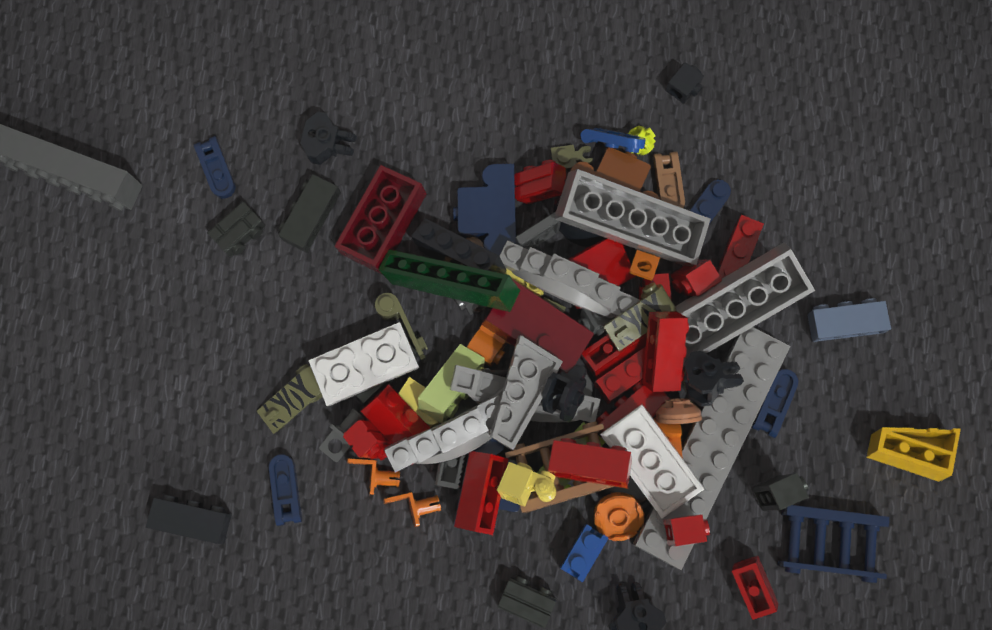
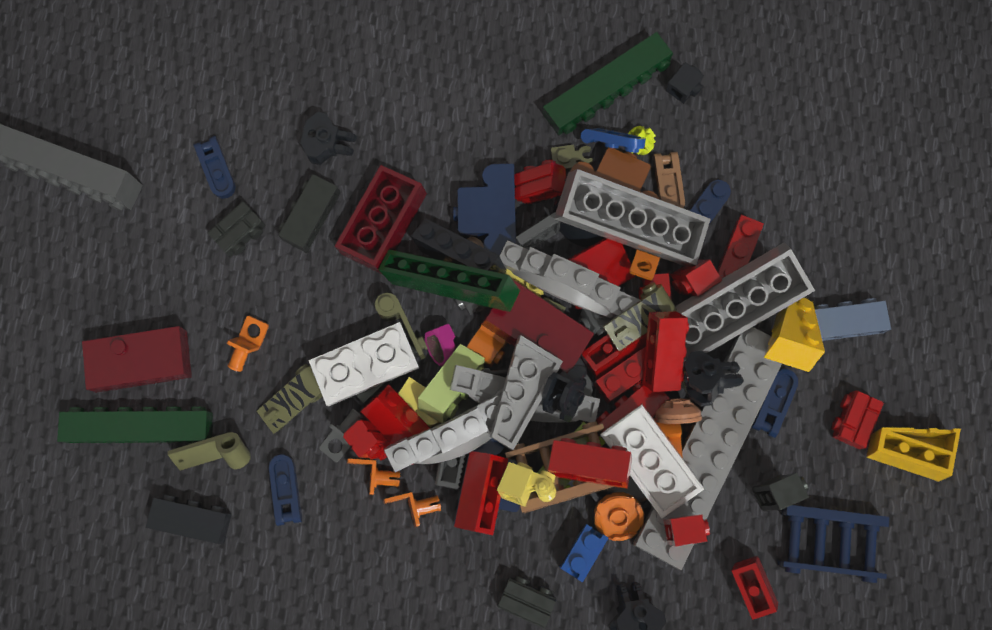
(134, 426): none -> dark green brick
(136, 359): none -> dark red brick
(225, 446): none -> olive door
(245, 343): none -> orange bracket
(440, 343): none -> dark pink rock
(607, 84): none -> dark green brick
(796, 336): none -> yellow wedge
(857, 419): none -> red brick

